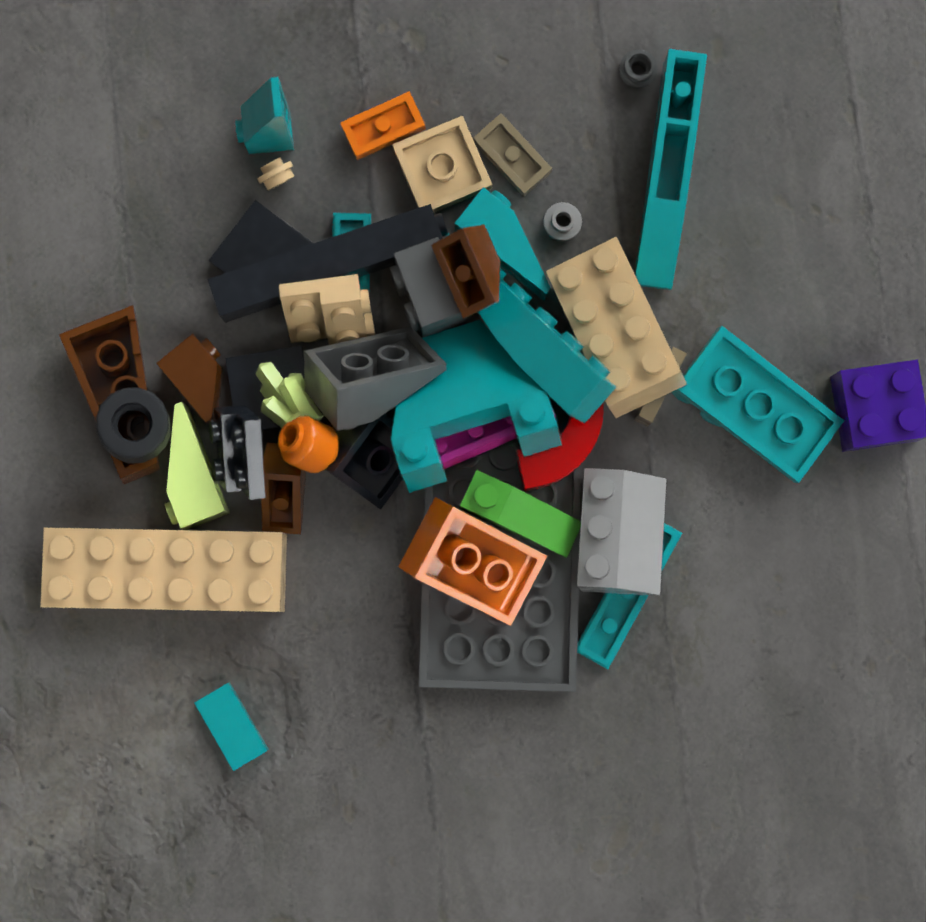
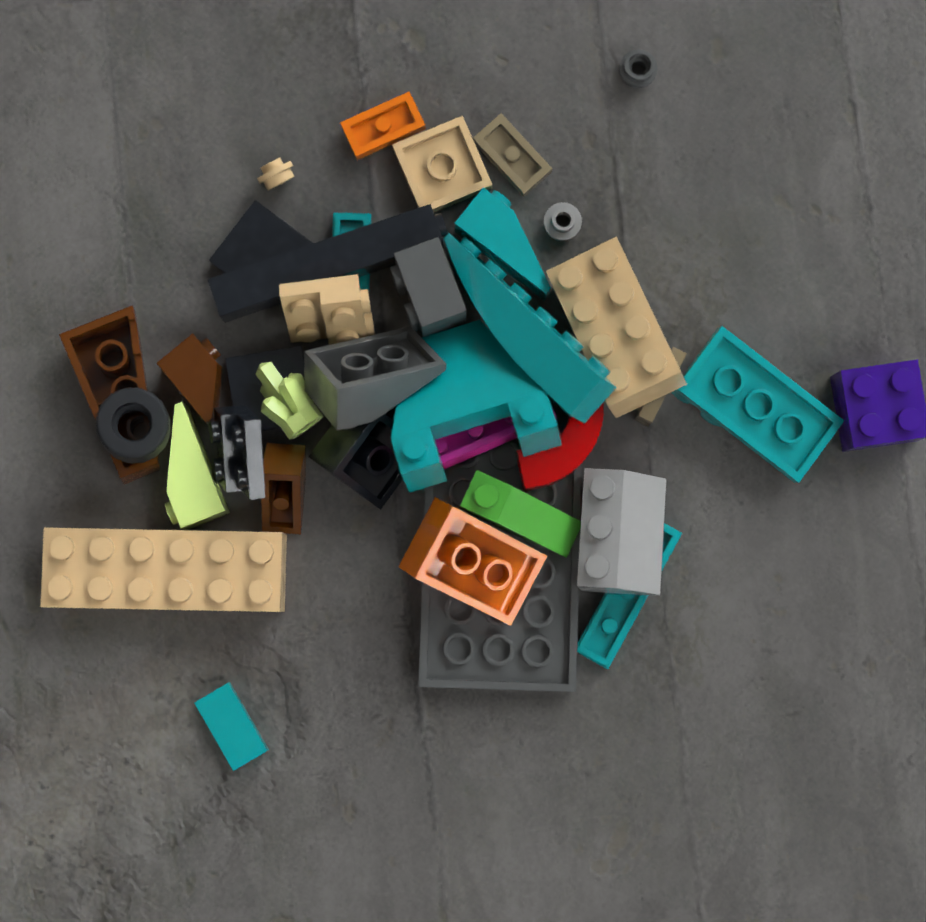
(266, 120): teal slope -> none
(308, 444): orange head -> none
(470, 268): reddish brown slope -> none
(670, 167): teal slope -> none

